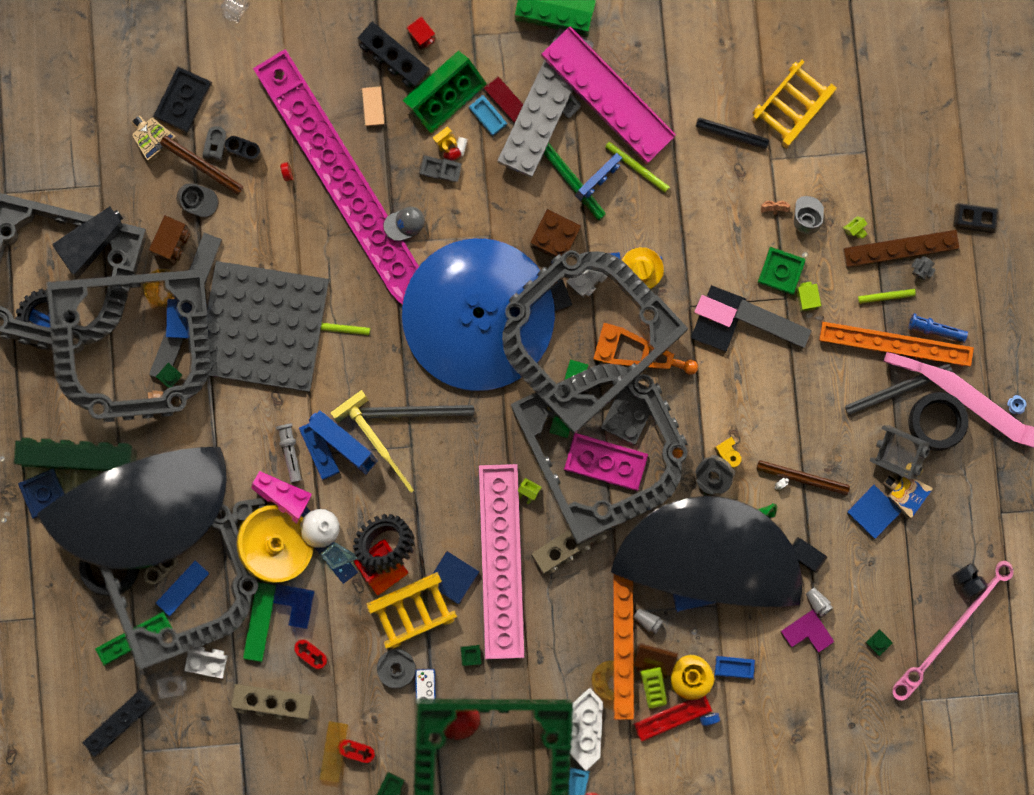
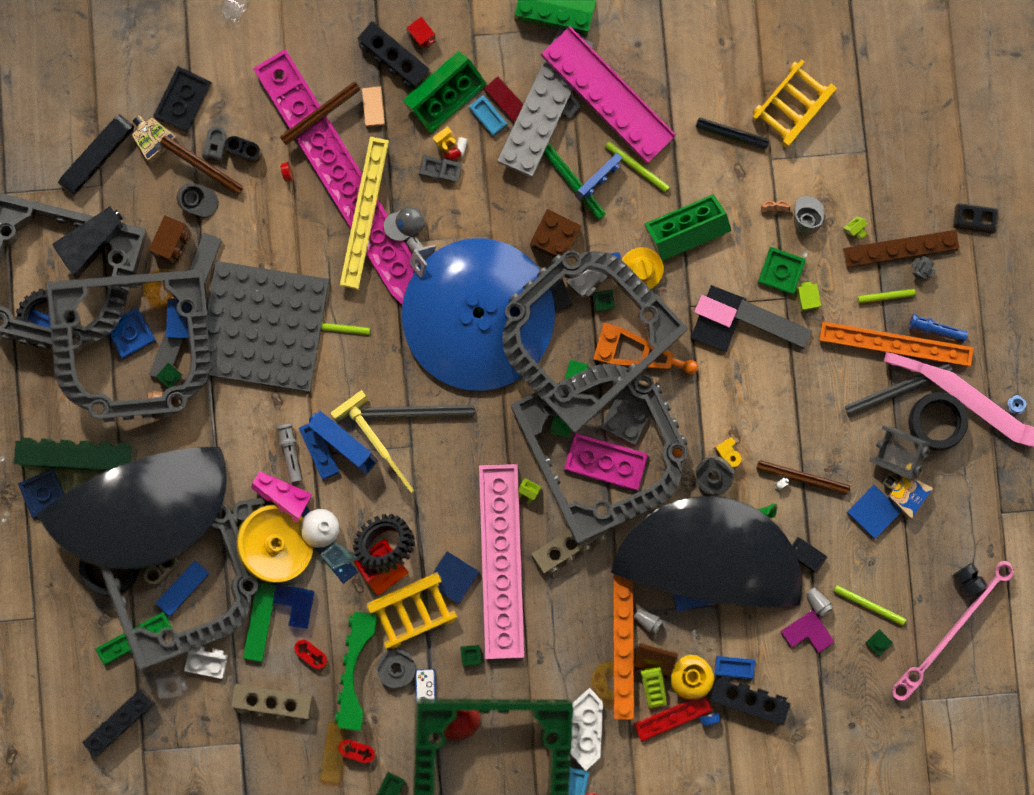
(96, 154): none -> black beam
(131, 333): none -> blue tile
(320, 113): none -> reddish brown axle
(362, 630): none -> green arch
(364, 213): none -> light yellow tile
(419, 255): none -> light grey bracket
(604, 300): none -> dark green plate
(688, 227): none -> green slope
(777, 714): none -> black brick
(869, 605): none -> lime bar

